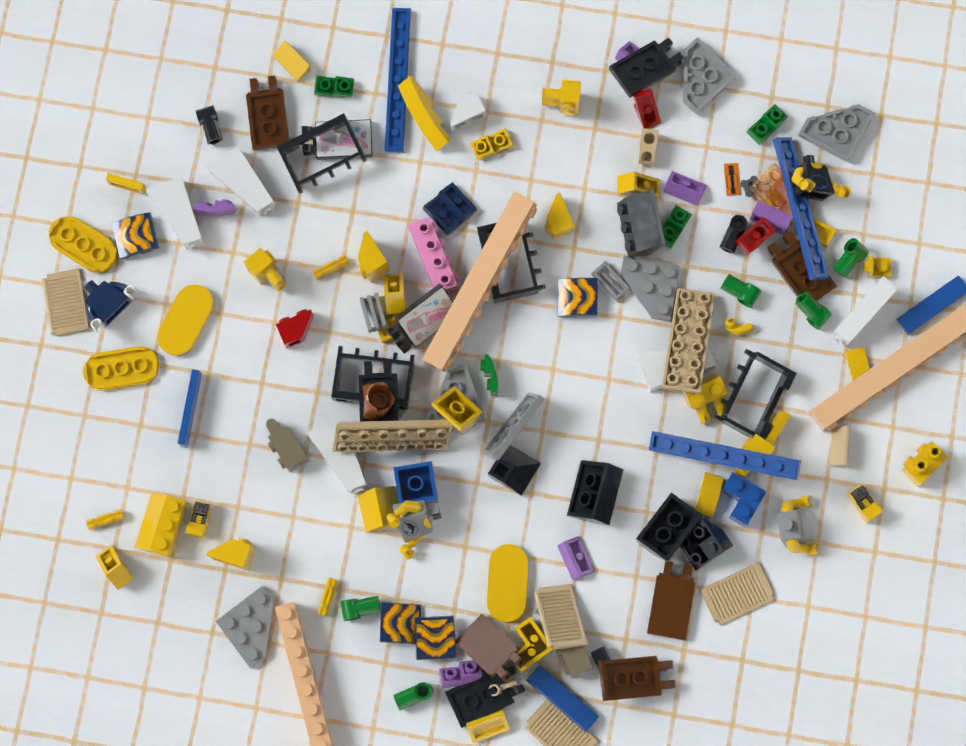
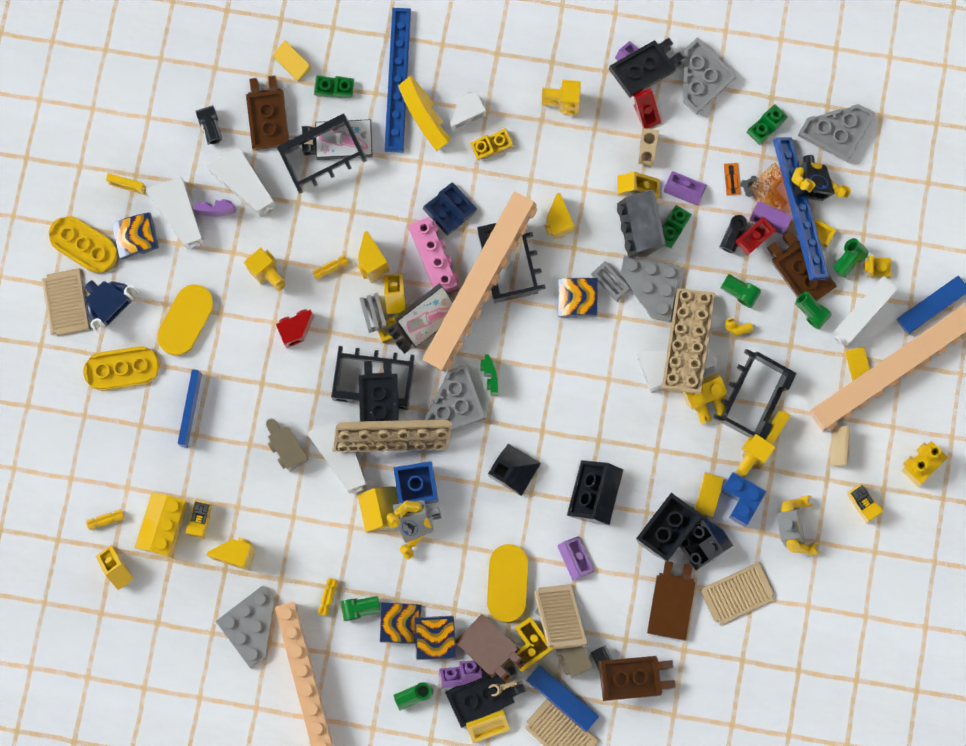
(376, 400): dark orange hair -> none
(457, 409): yellow slope -> none
(513, 426): light grey tile -> none
(725, 455): blue tile -> none

